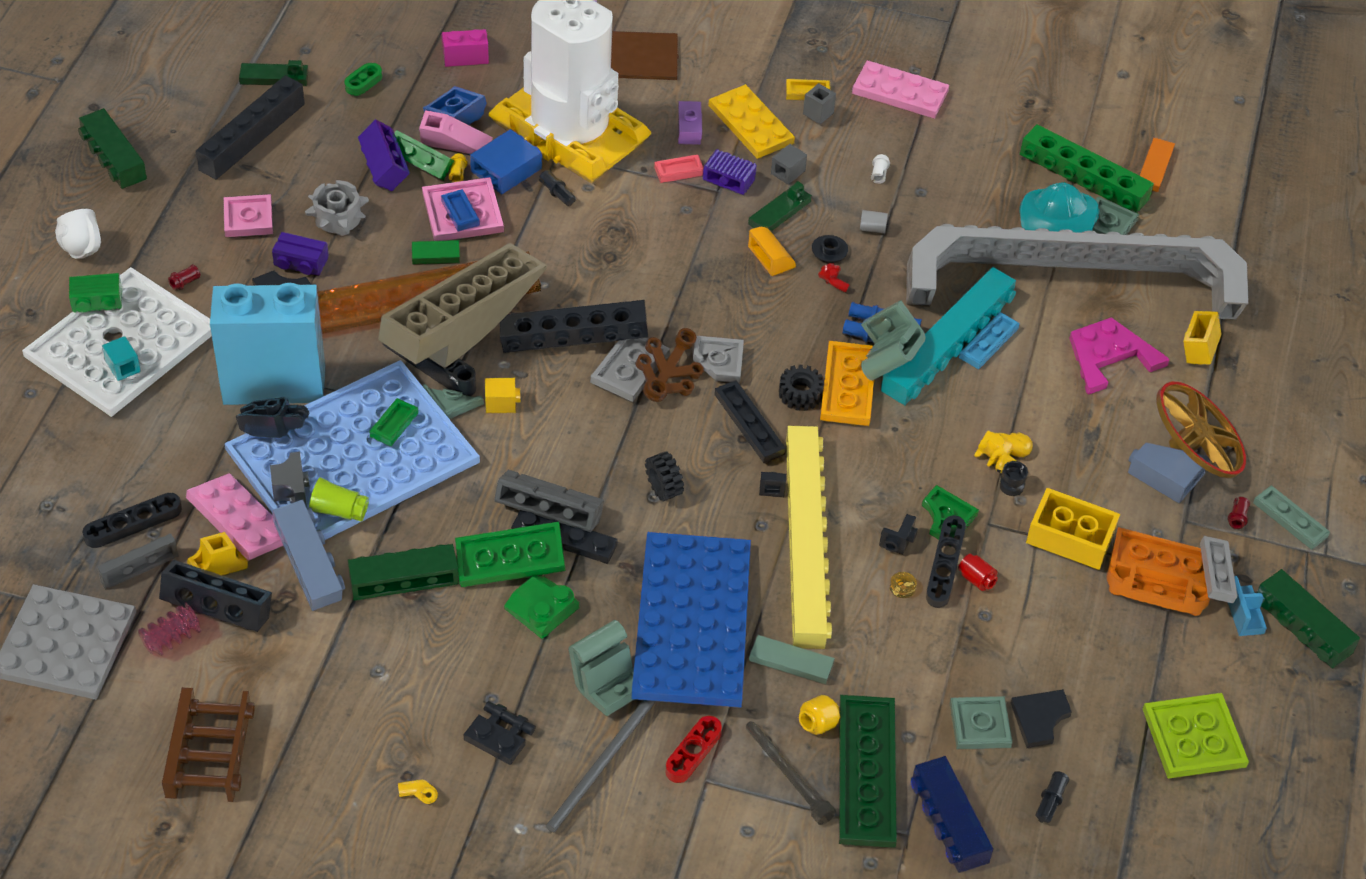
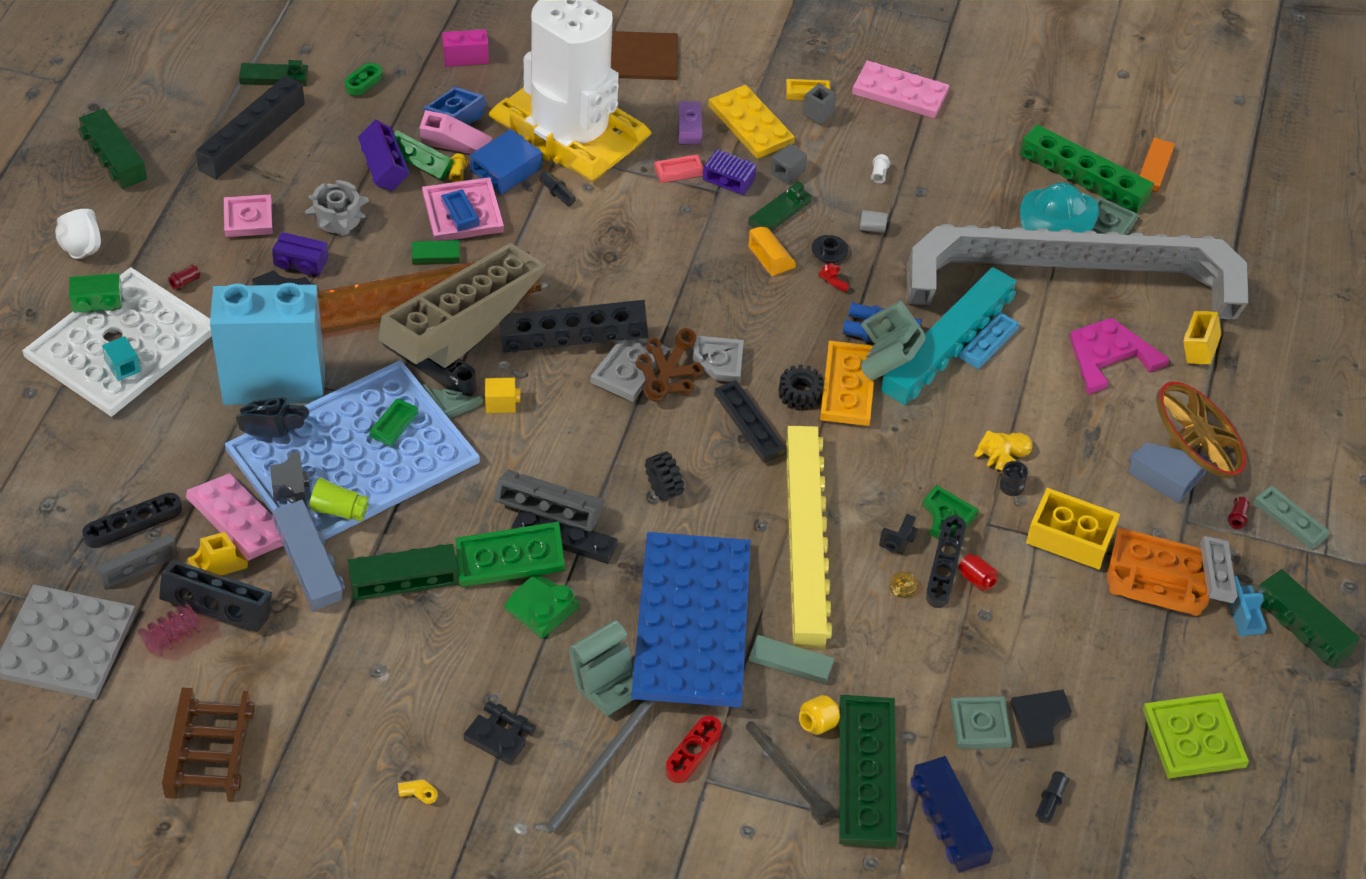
(772, 484): black plate -> none

